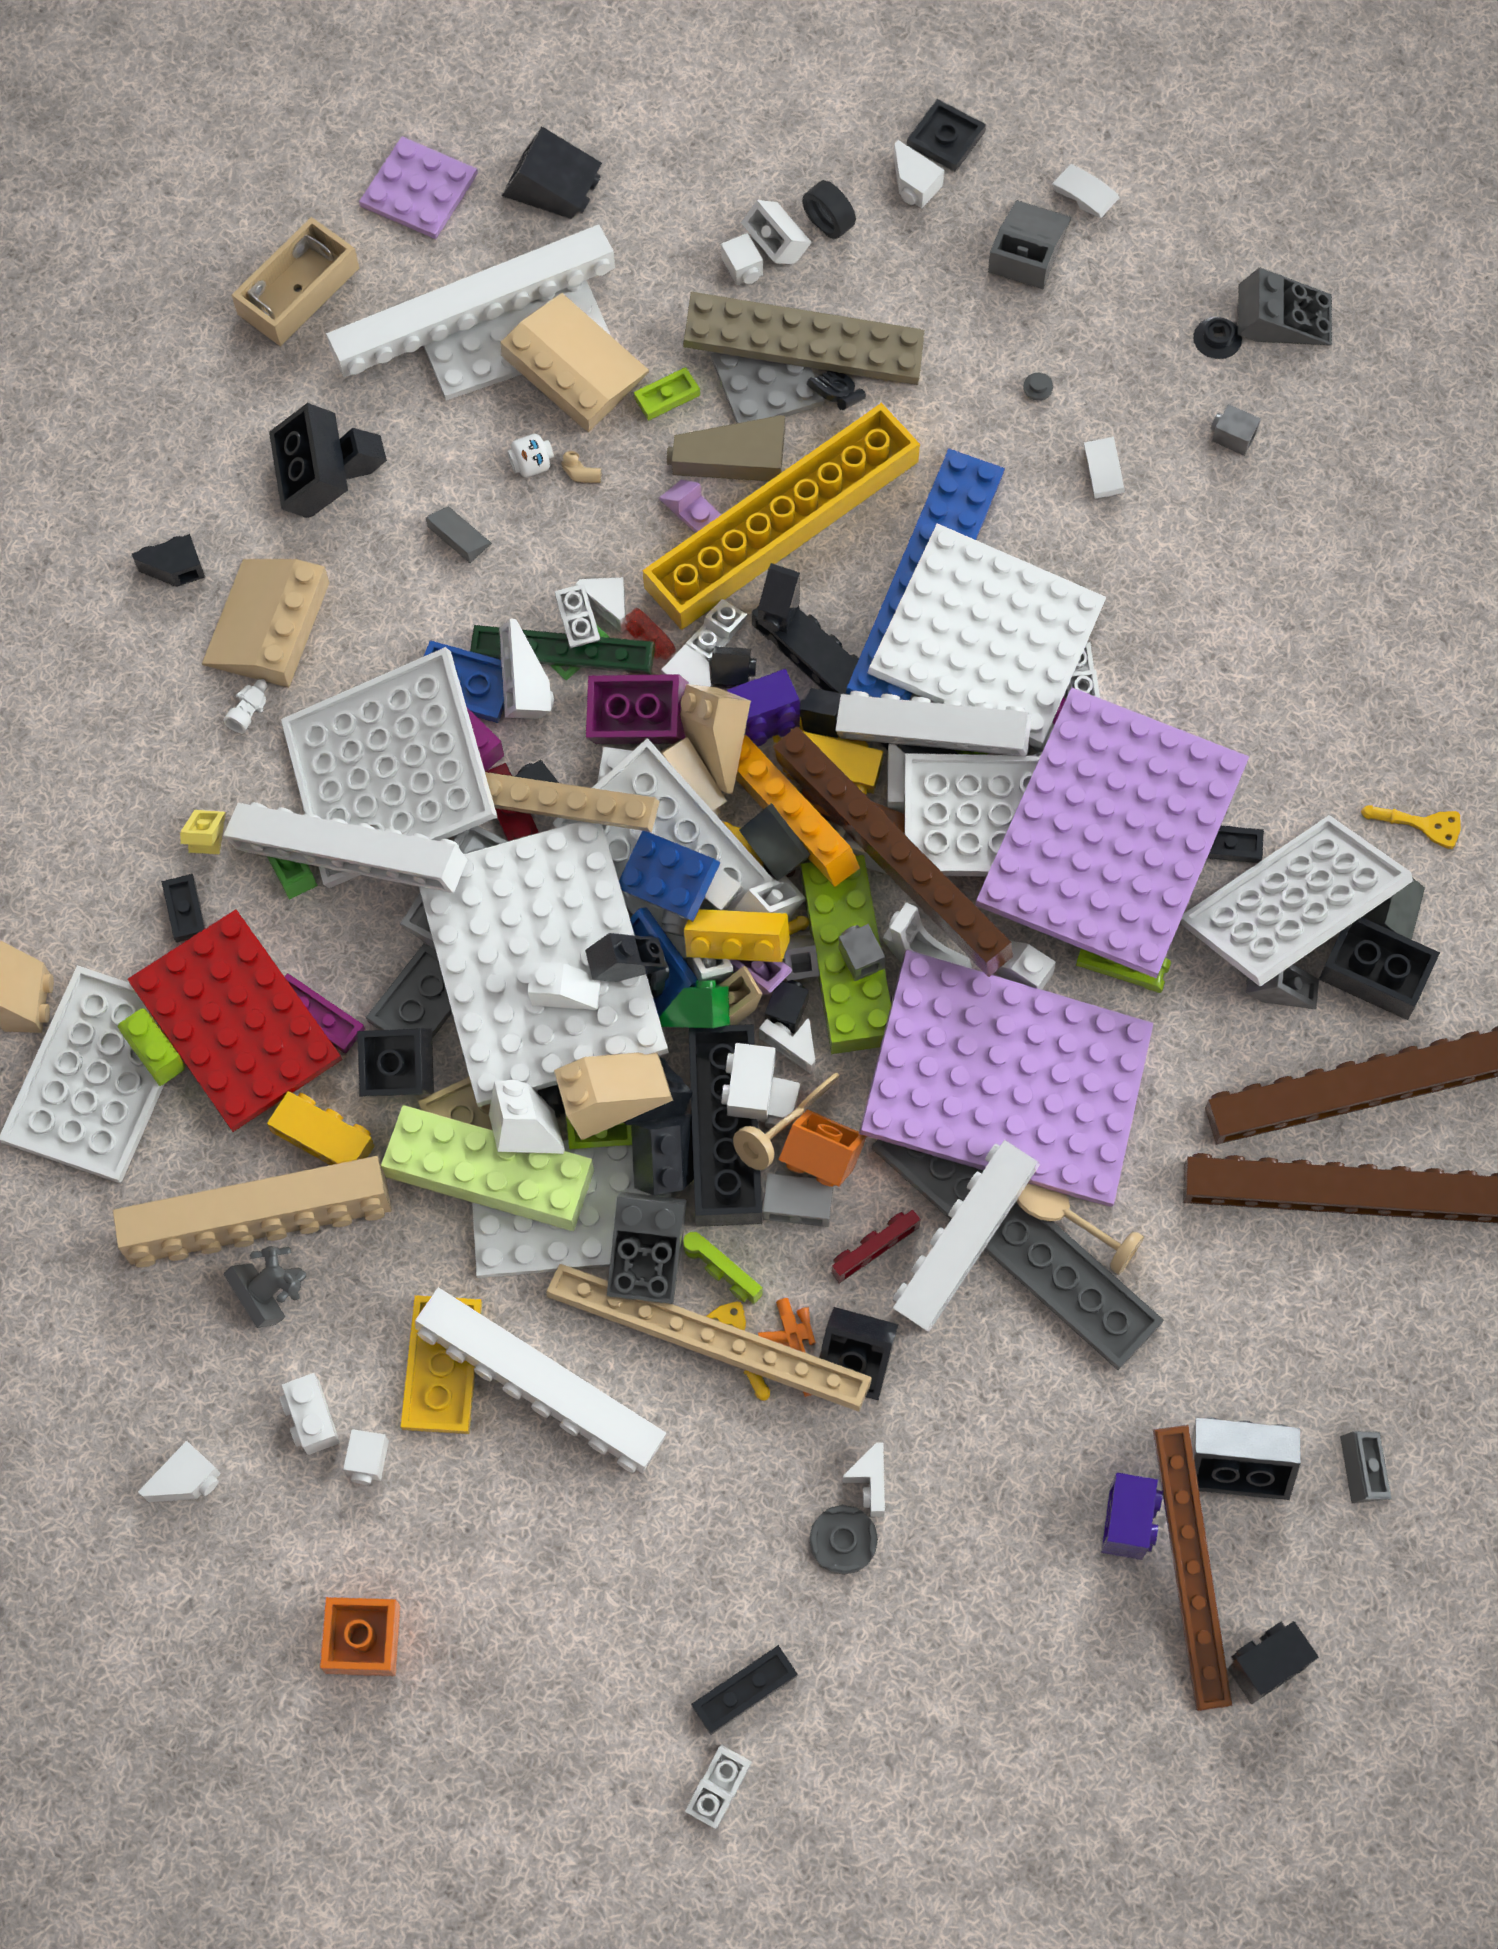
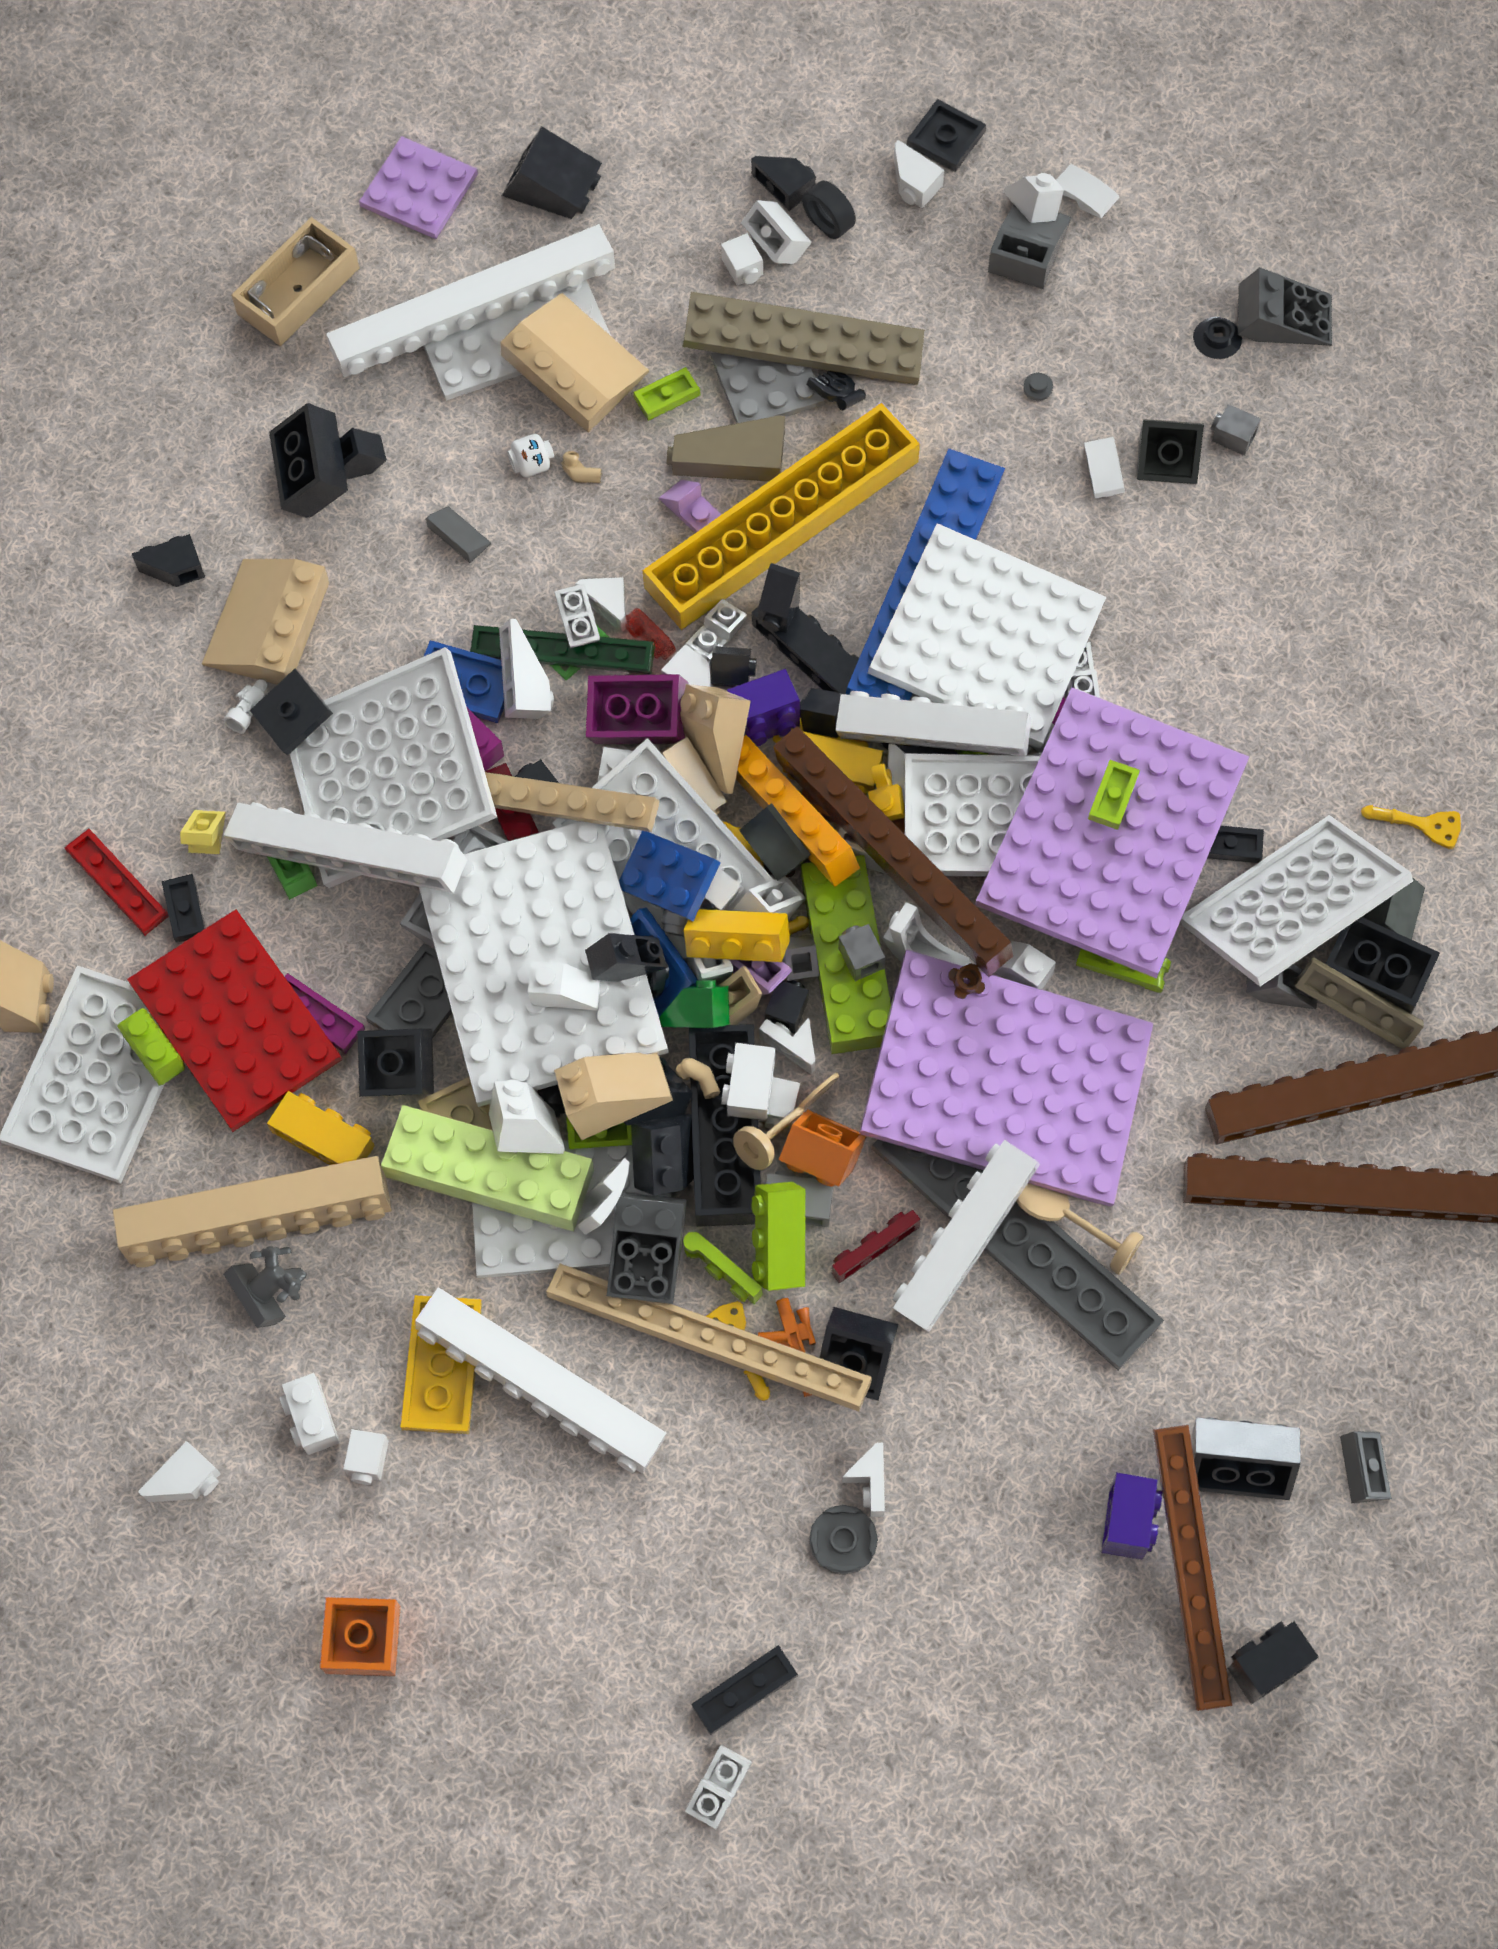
(117, 882): none -> red tile
(291, 711): none -> black plate
(606, 1194): none -> white slope
(701, 1073): none -> tan arm
(779, 1235): none -> lime brick
(784, 178): none -> black slope
(887, 796): none -> yellow plate
(968, 972): none -> reddish brown plate
(1036, 197): none -> white slope
(1113, 794): none -> lime plate
(1169, 451): none -> pearl dark grey slope
(1358, 1003): none -> dark tan plate

